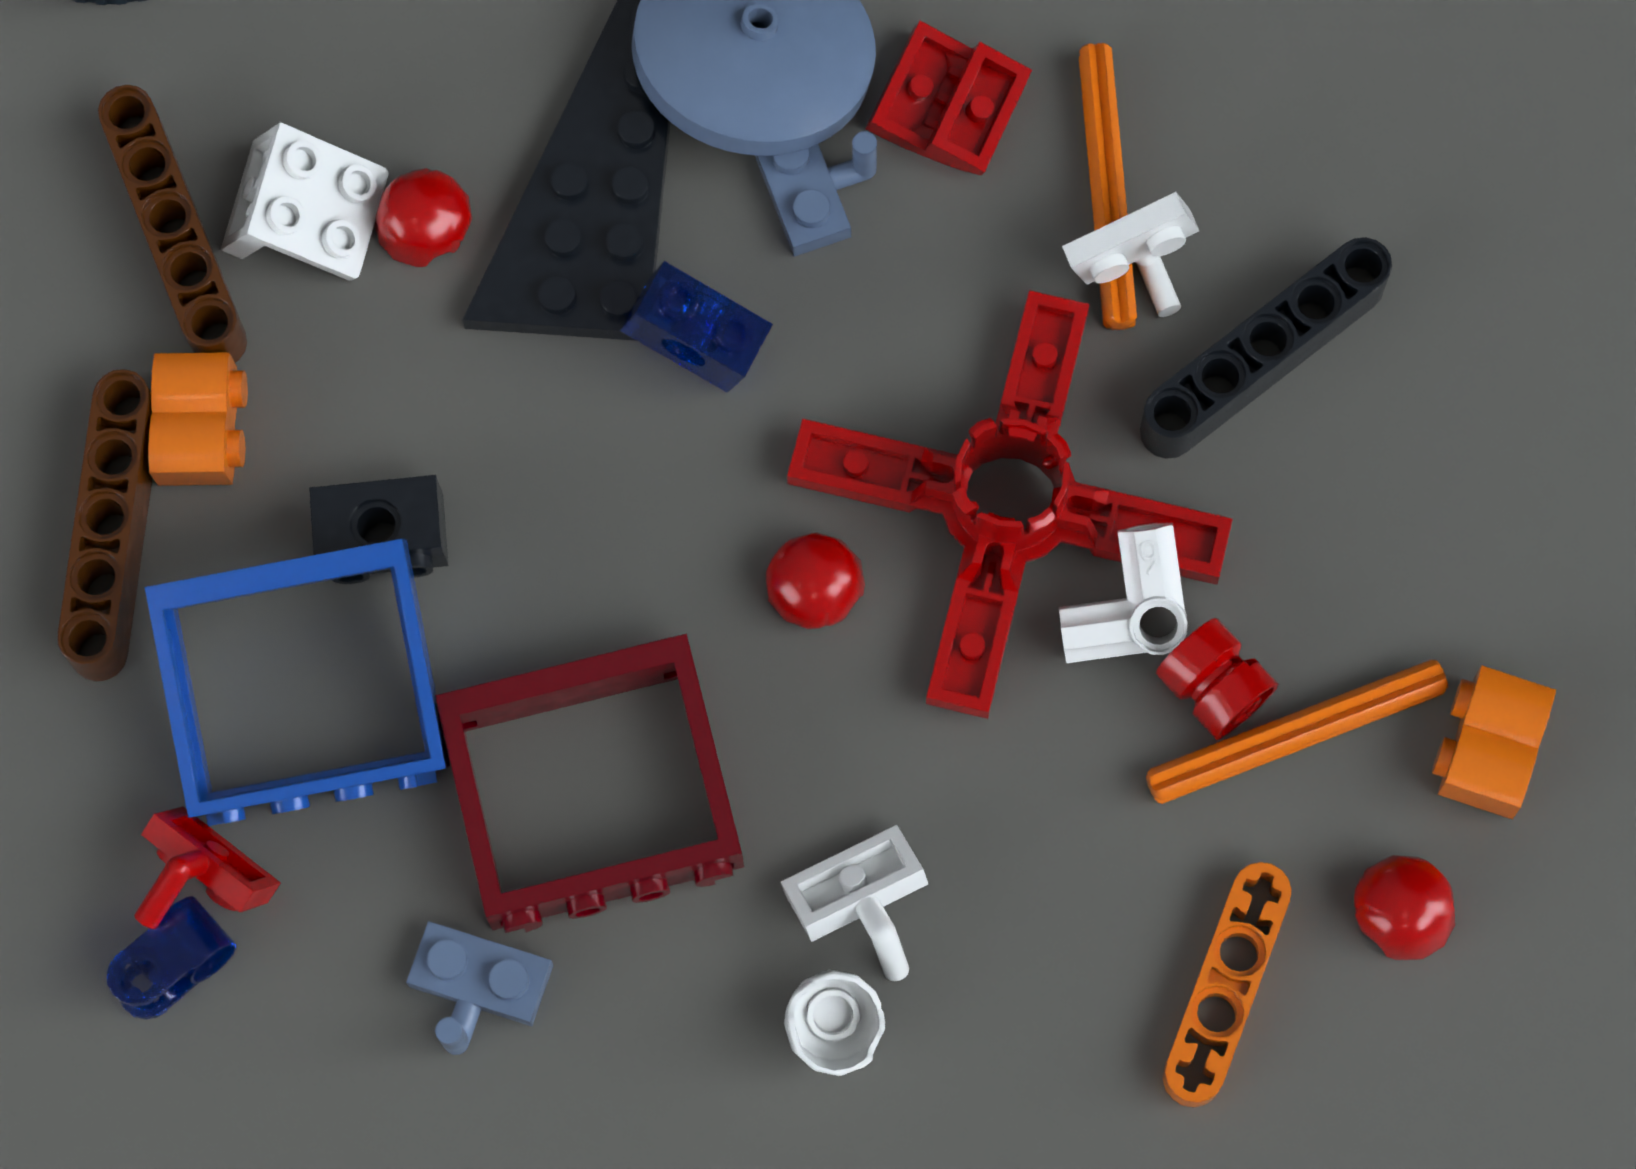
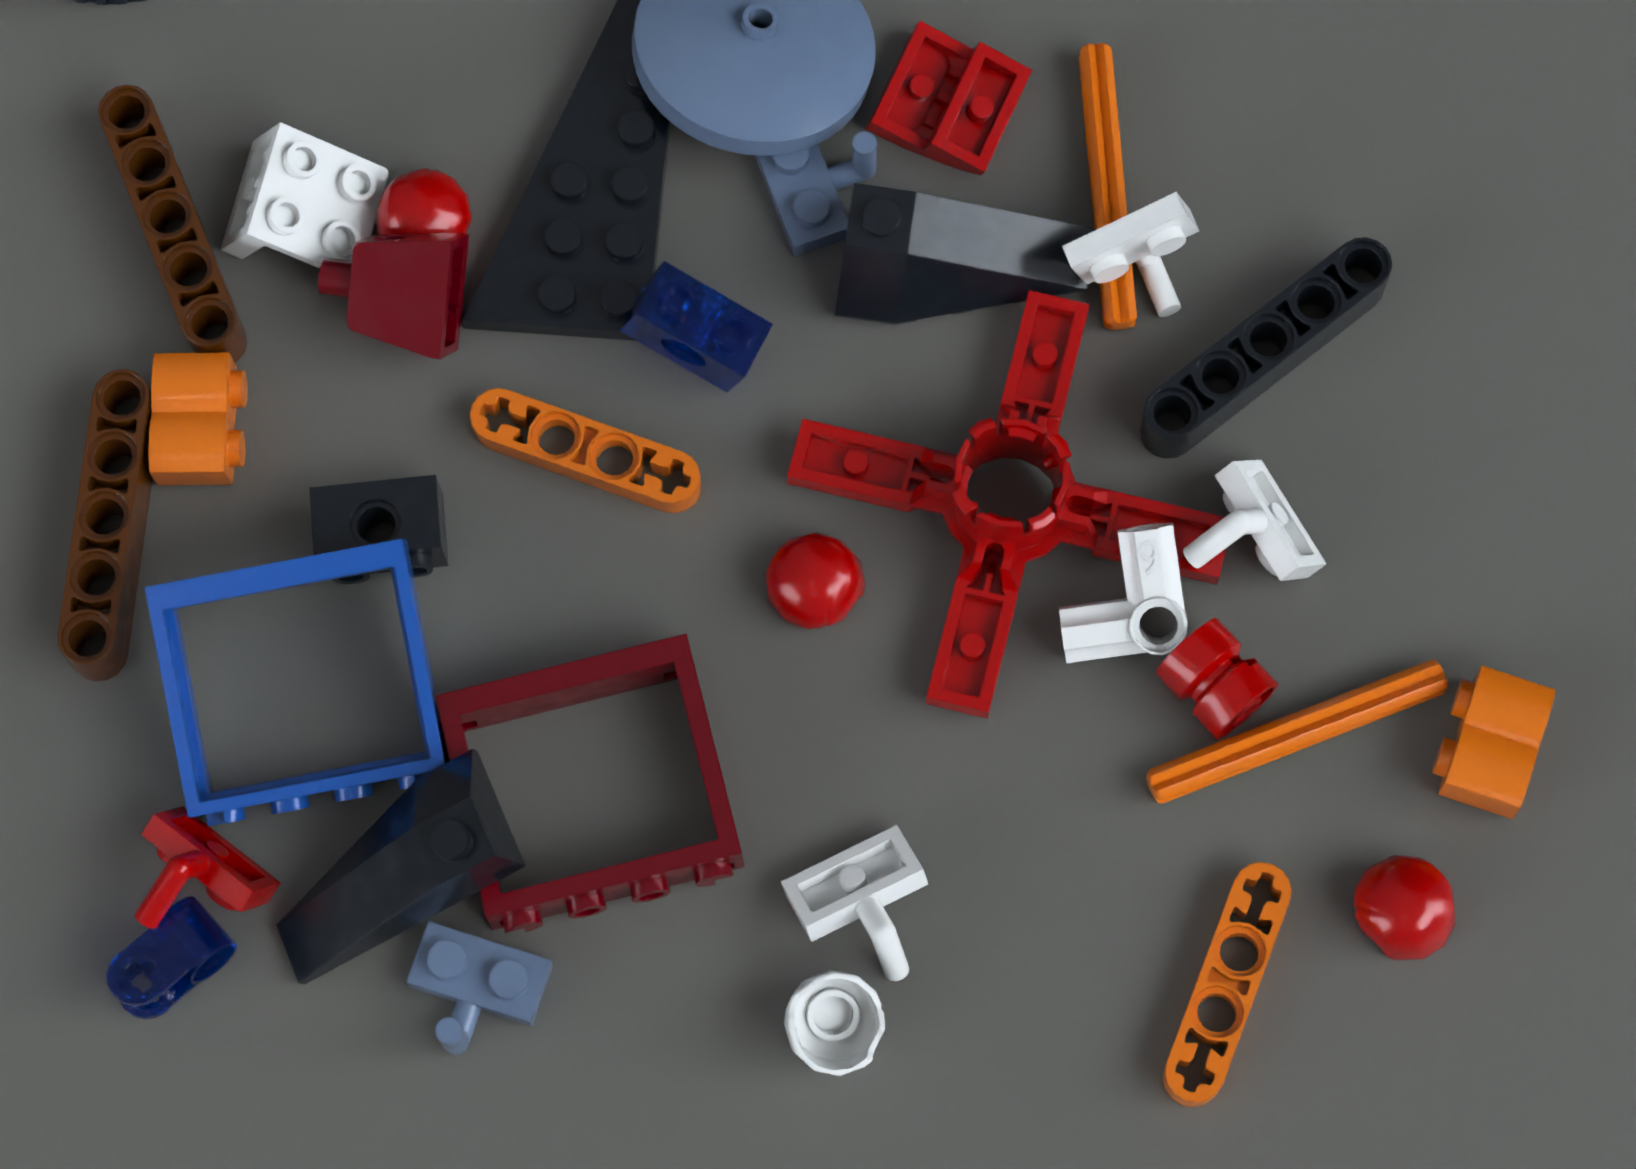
(403, 289): none -> dark red torso
(413, 862): none -> black wedge
(582, 457): none -> orange beam
(943, 256): none -> black wedge
(1262, 511): none -> white plate

